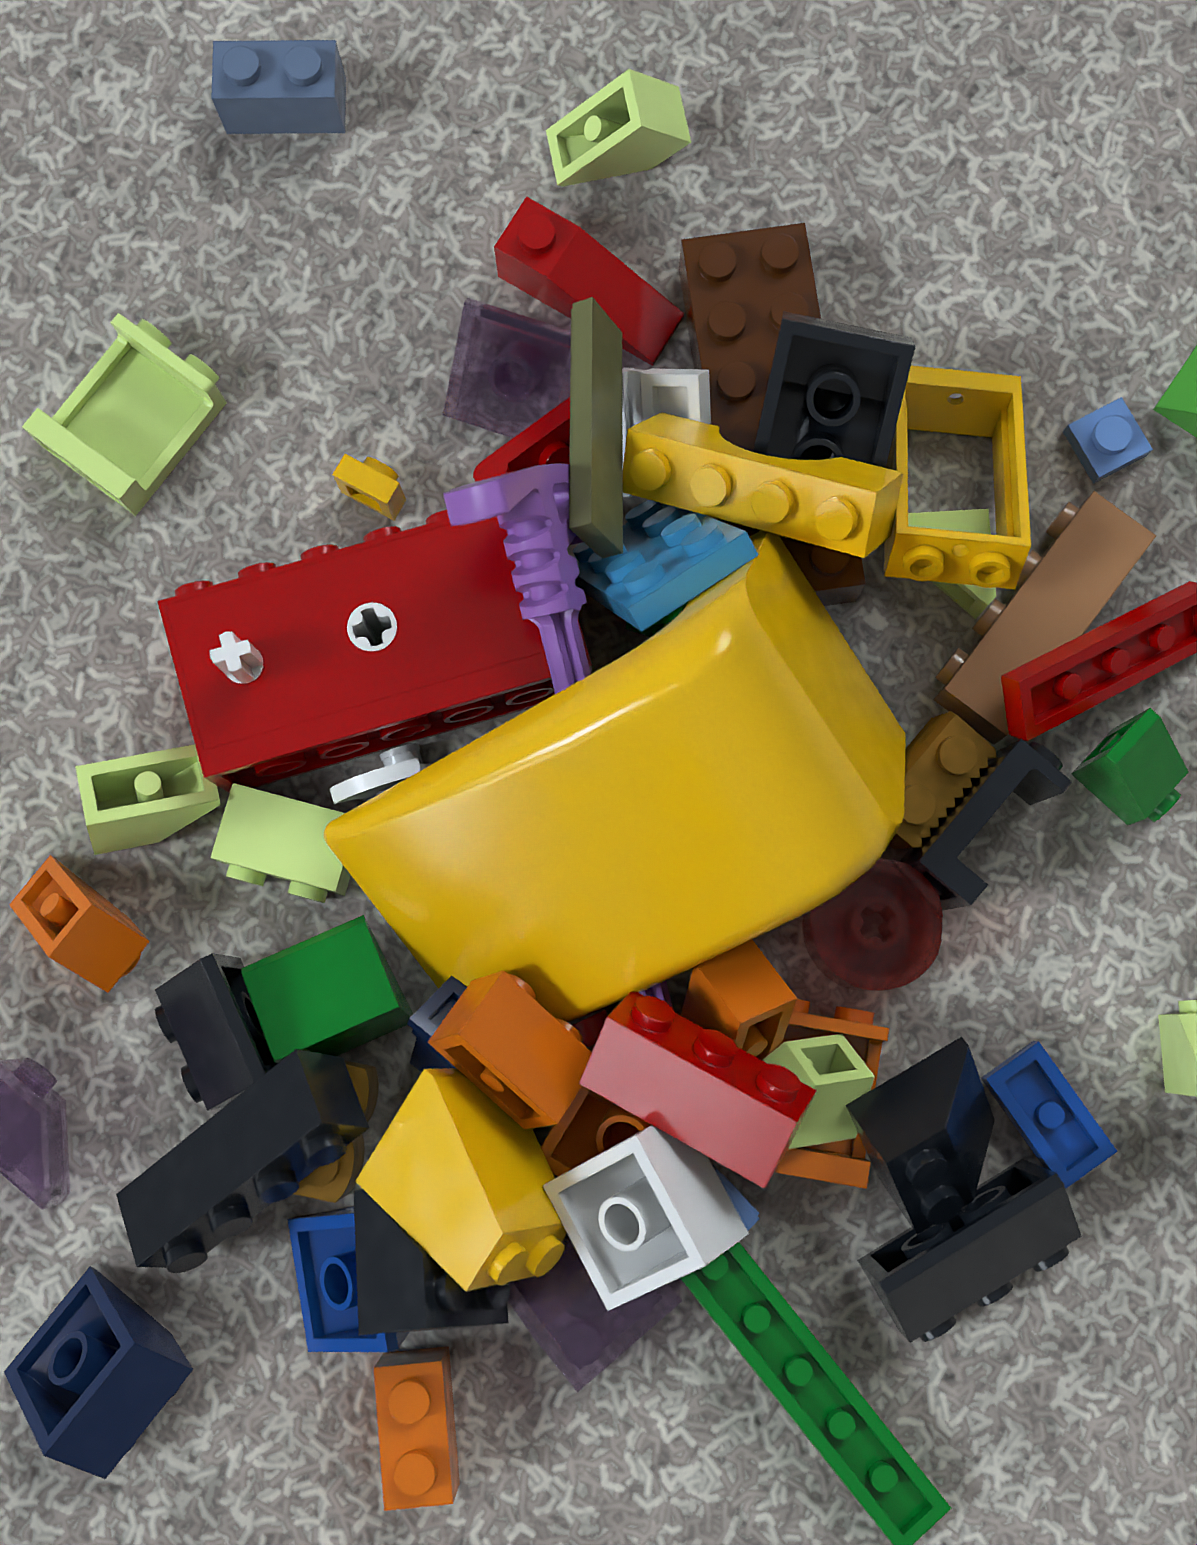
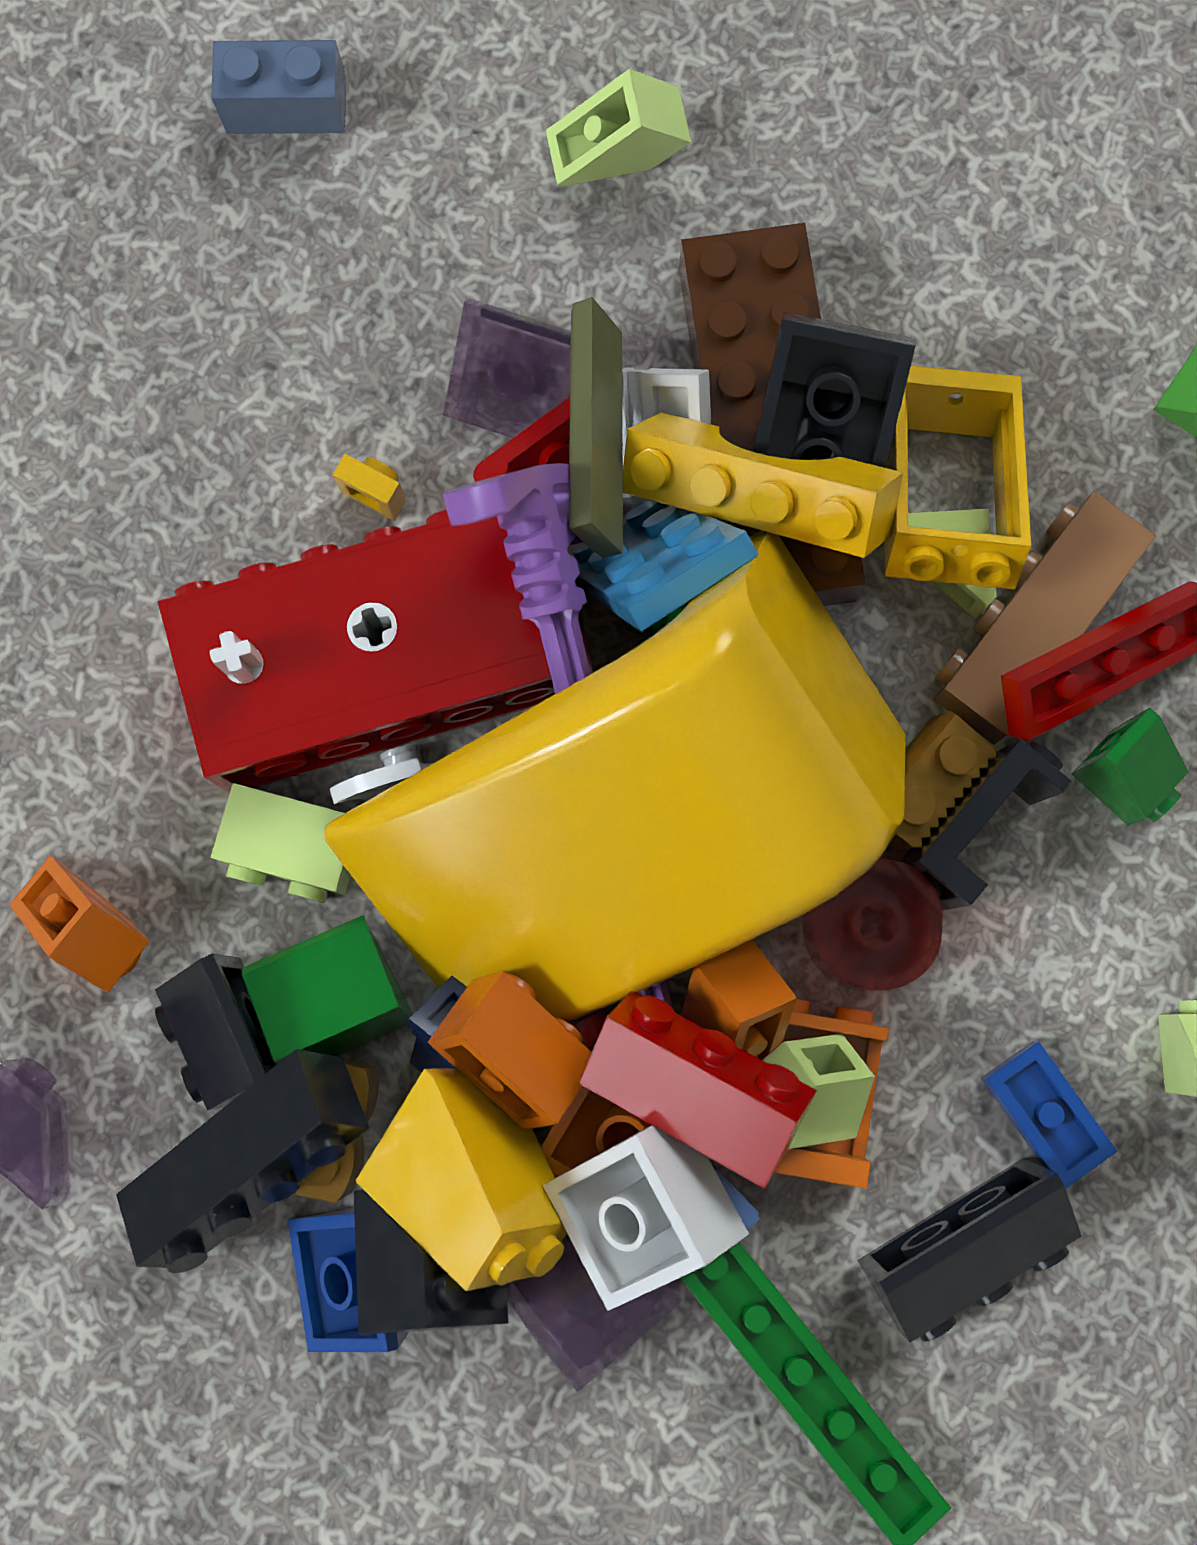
(95, 1376): dark blue slope -> none
(131, 415): yellowish green panel -> none
(143, 797): yellowish green slope -> none
(416, 1428): orange brick -> none
(567, 265): red slope -> none
(928, 1134): black slope -> none
(1107, 440): medium blue plate -> none

